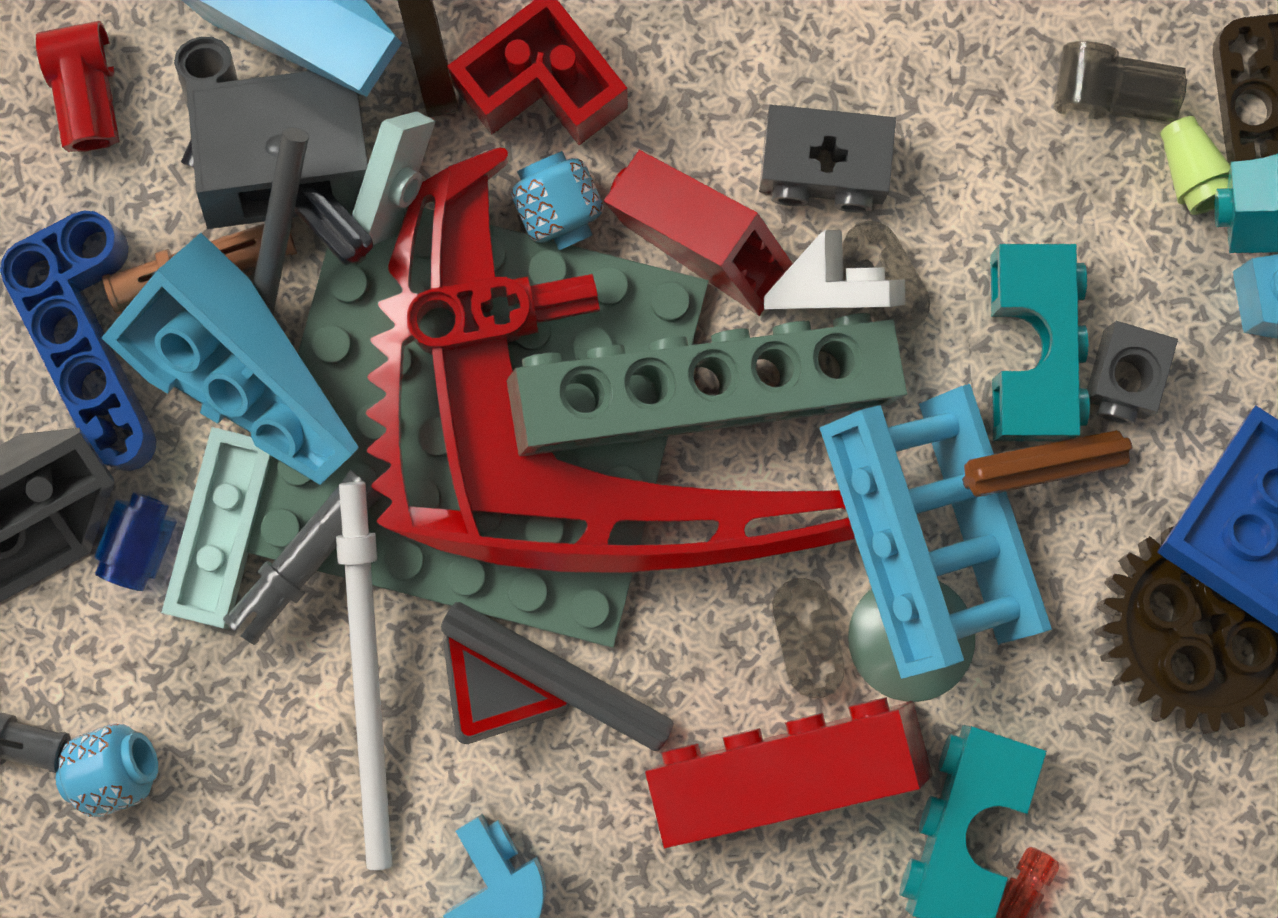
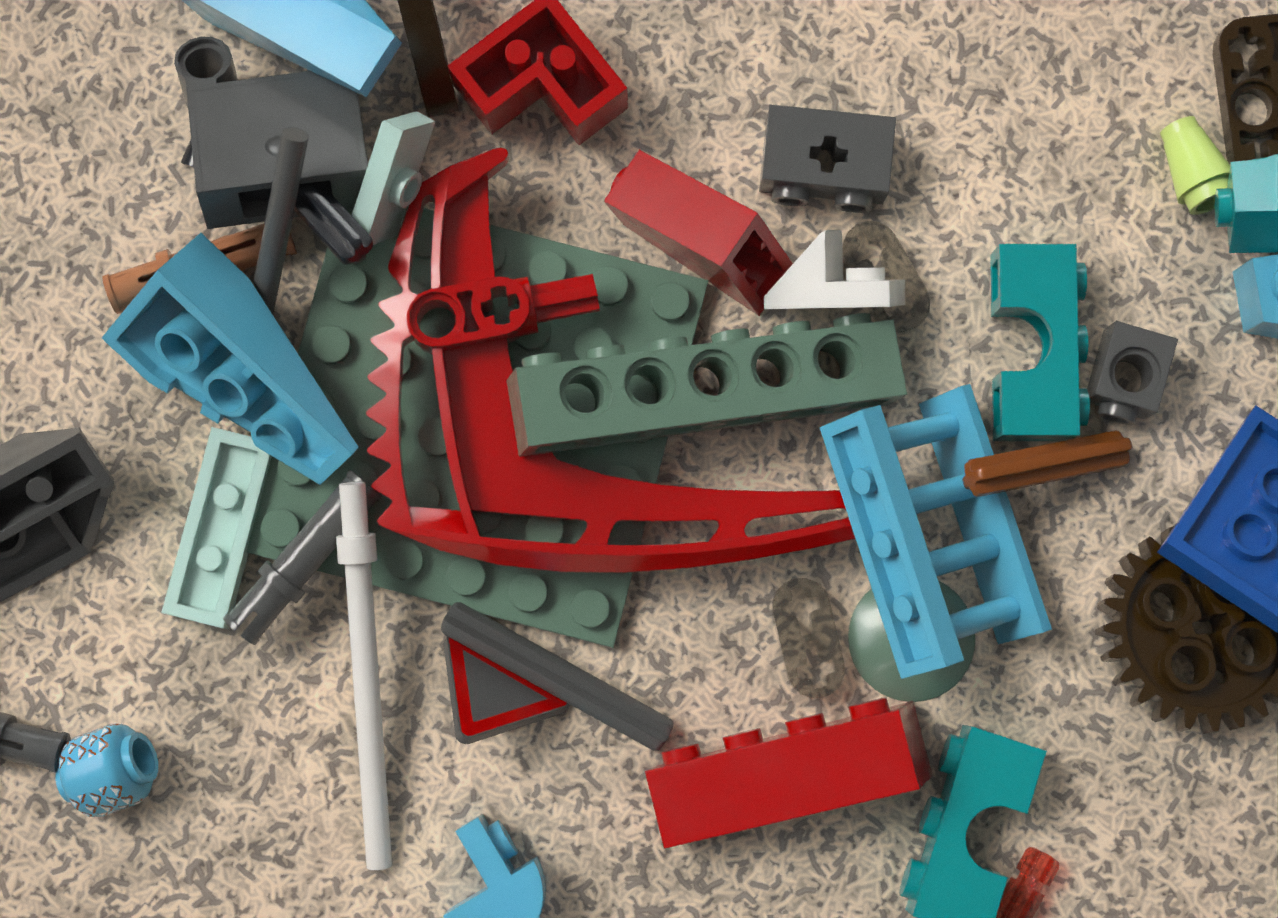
(79, 78): red piece -> none
(87, 351): blue beam -> none
(134, 541): clear blue brick -> none
(557, 200): medium azure head -> none
(1104, 84): clear smoke piece -> none

